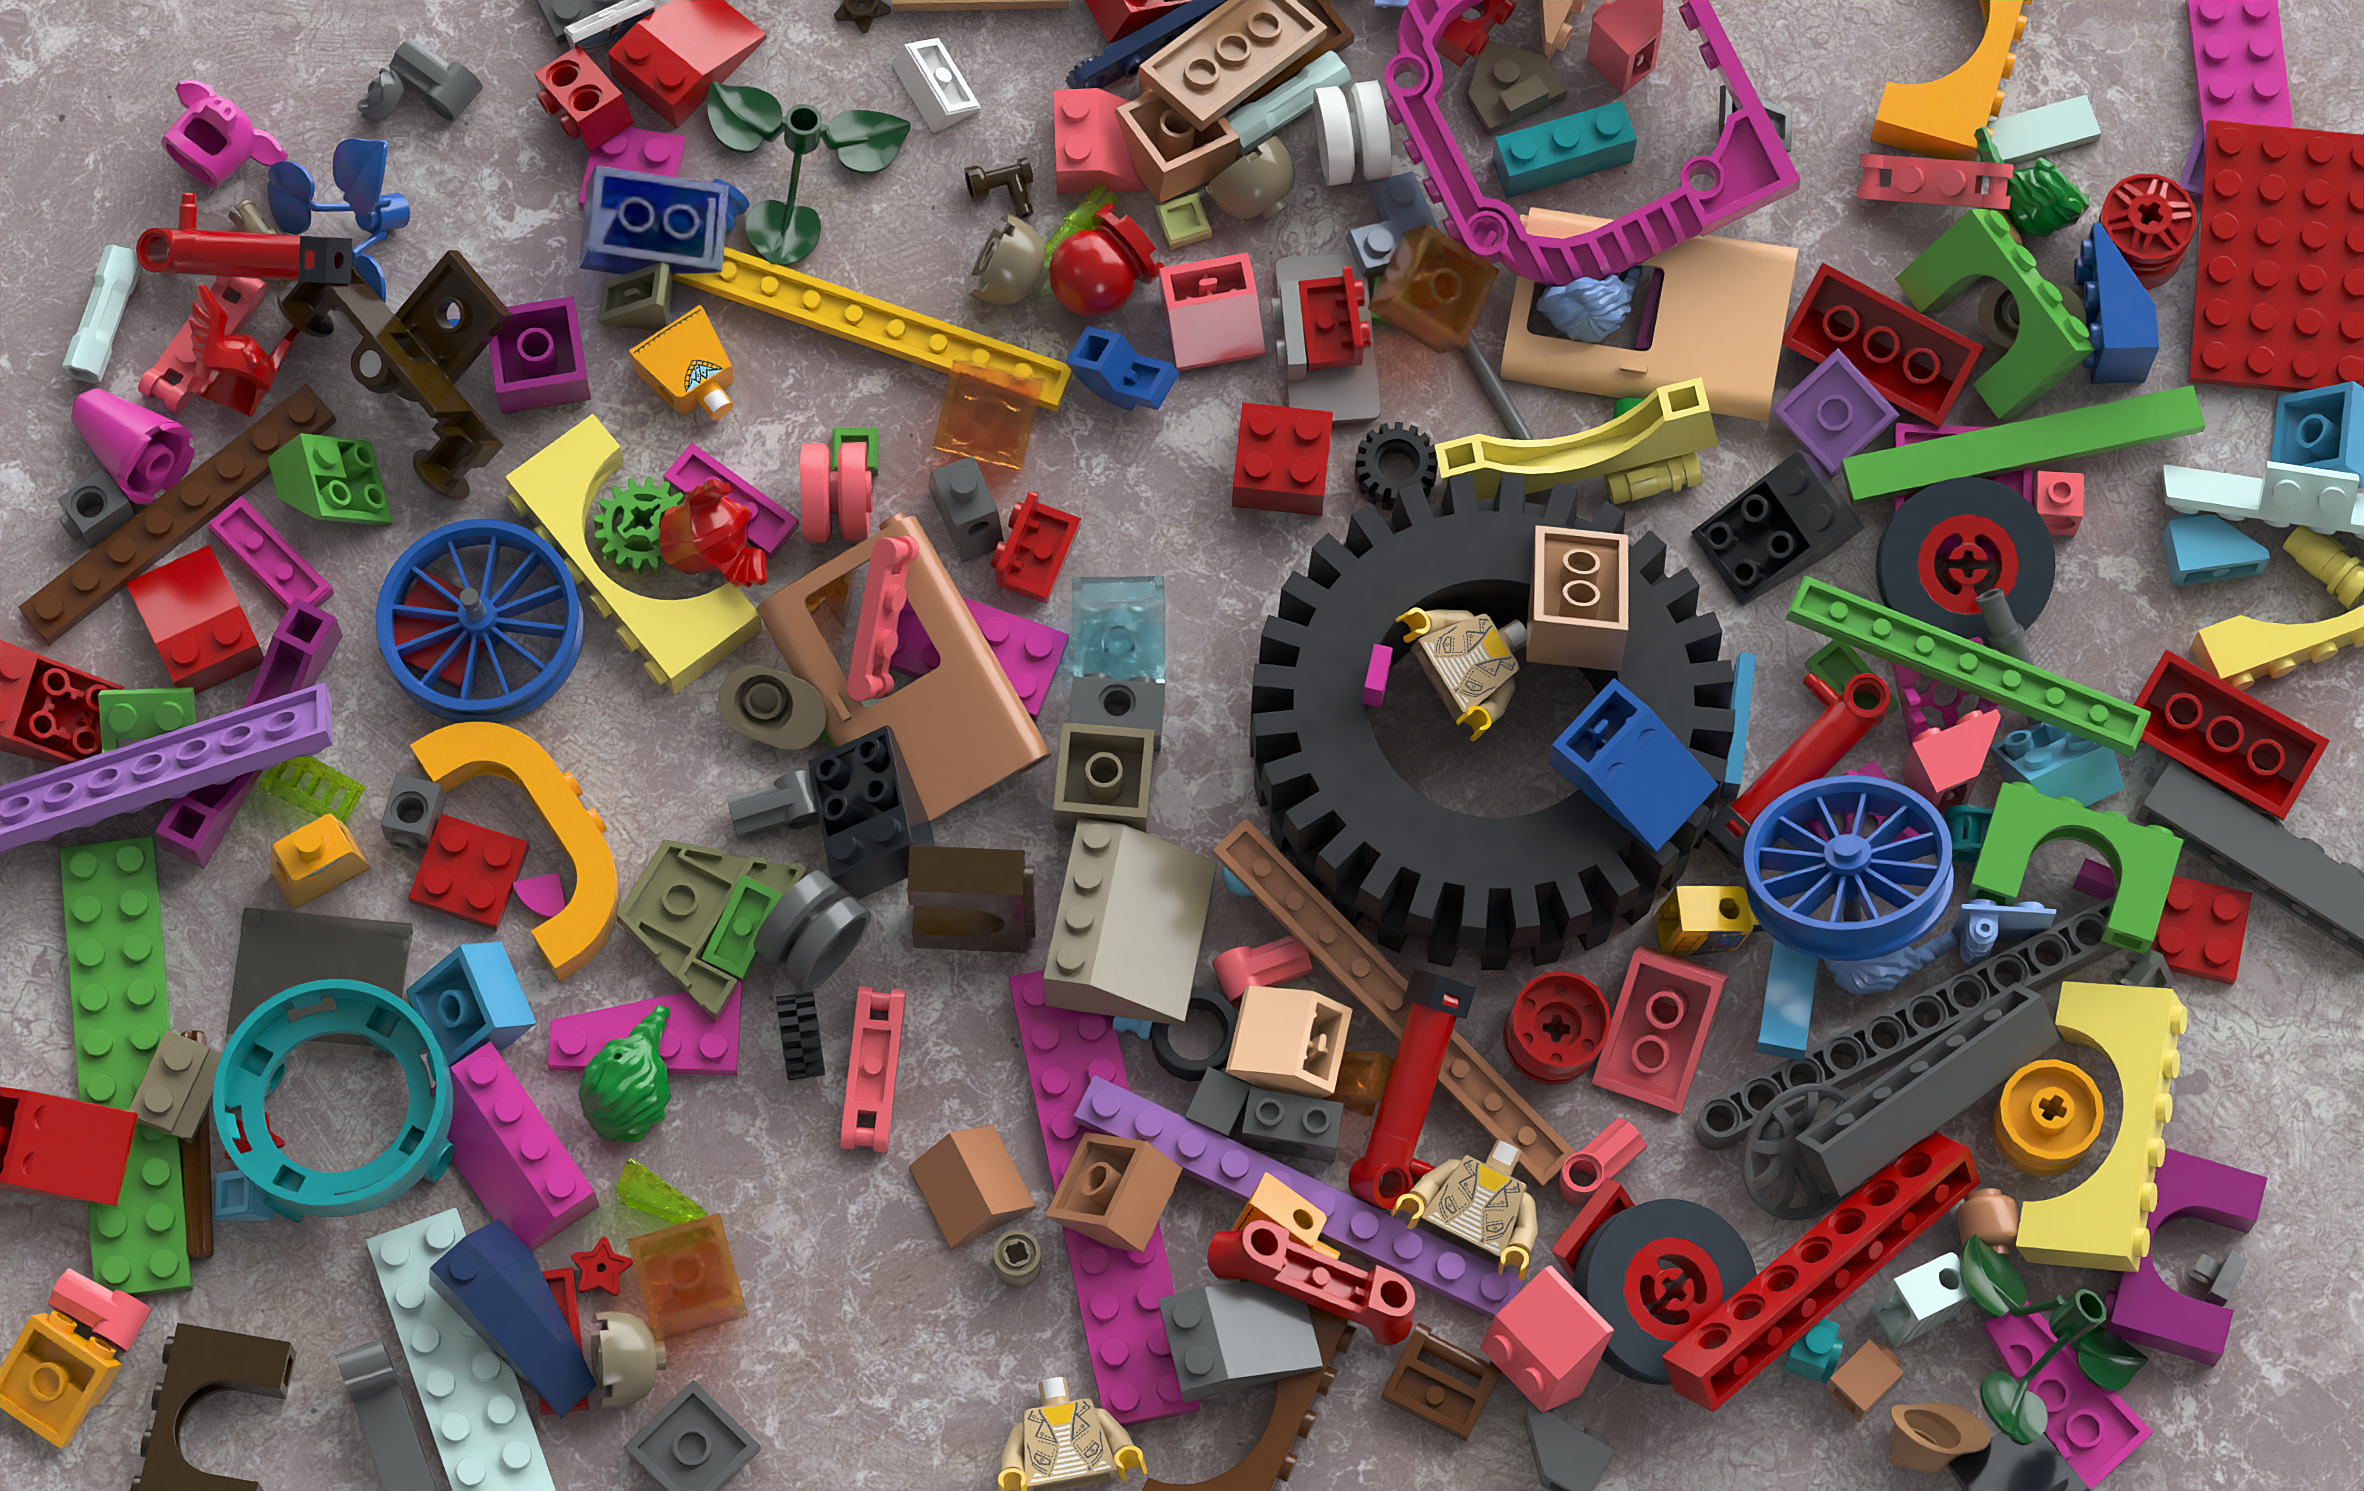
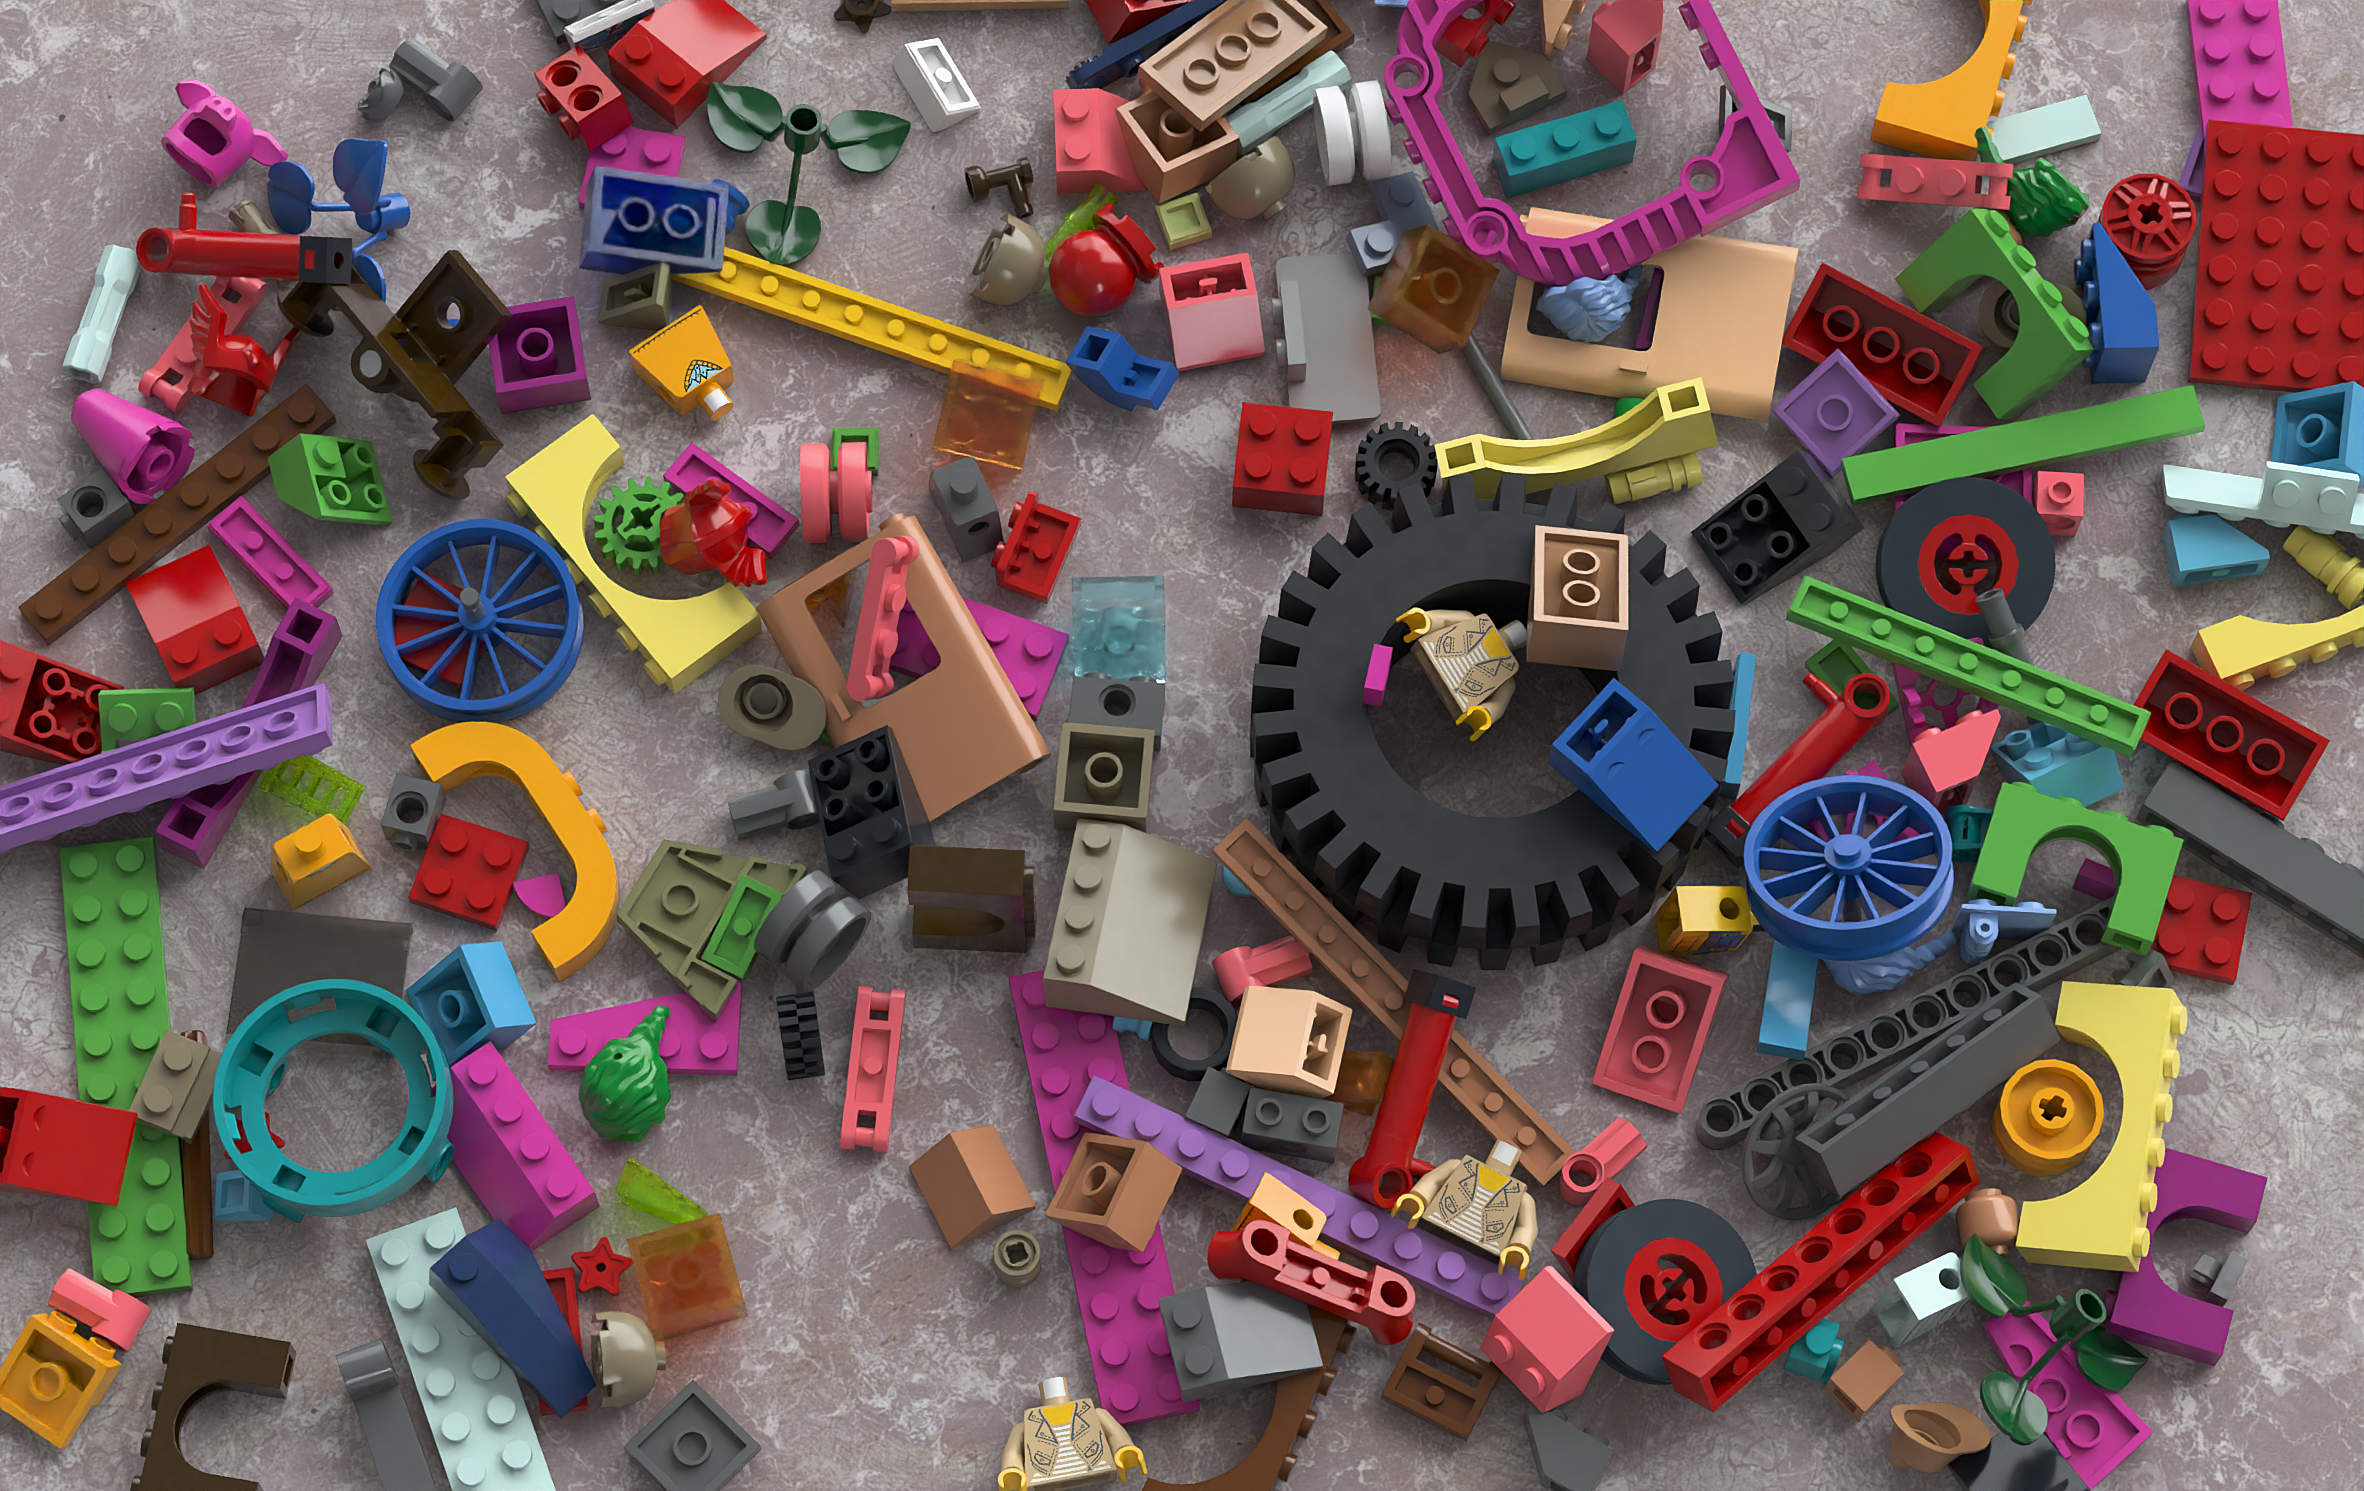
(1332, 321): red bracket -> none
(1579, 1017): red wheel -> none

